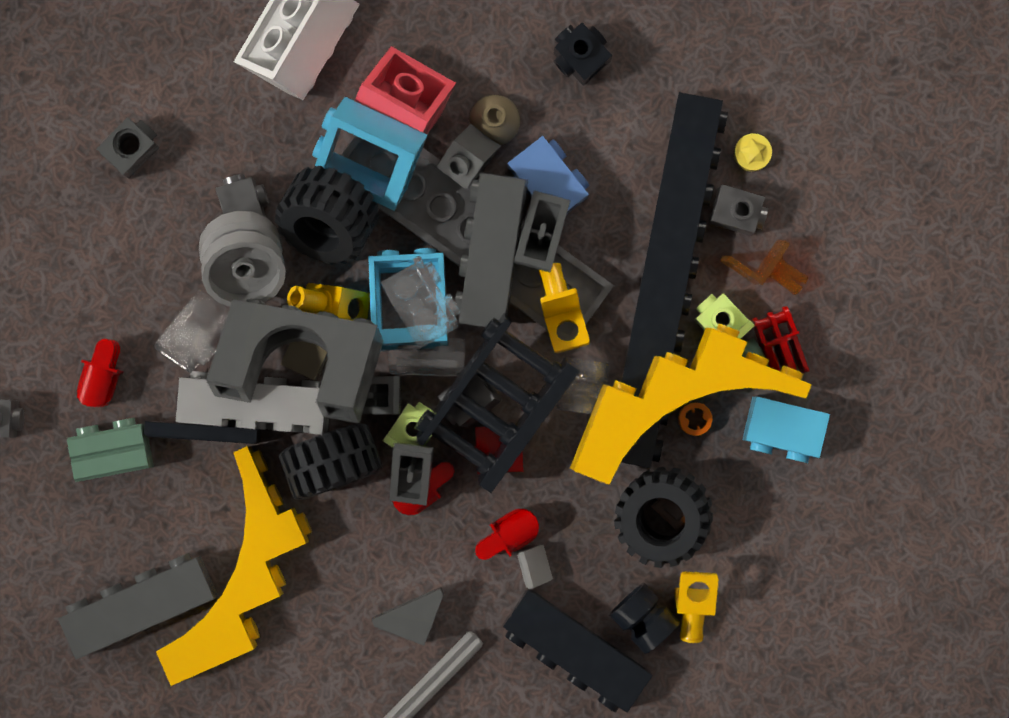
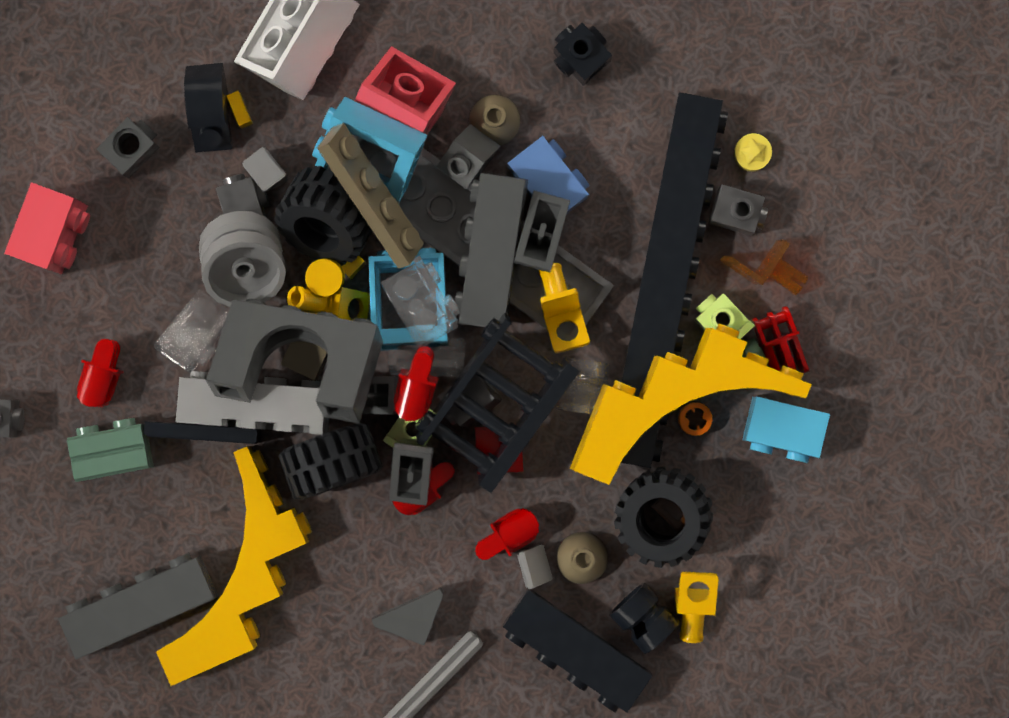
(48, 229): none -> coral brick
(207, 107): none -> black brick
(239, 109): none -> yellow piece
(265, 170): none -> light grey slope
(324, 277): none -> yellow tile
(354, 267): none -> yellow piece
(370, 195): none -> dark tan plate
(416, 386): none -> red arm
(582, 558): none -> dark tan brick

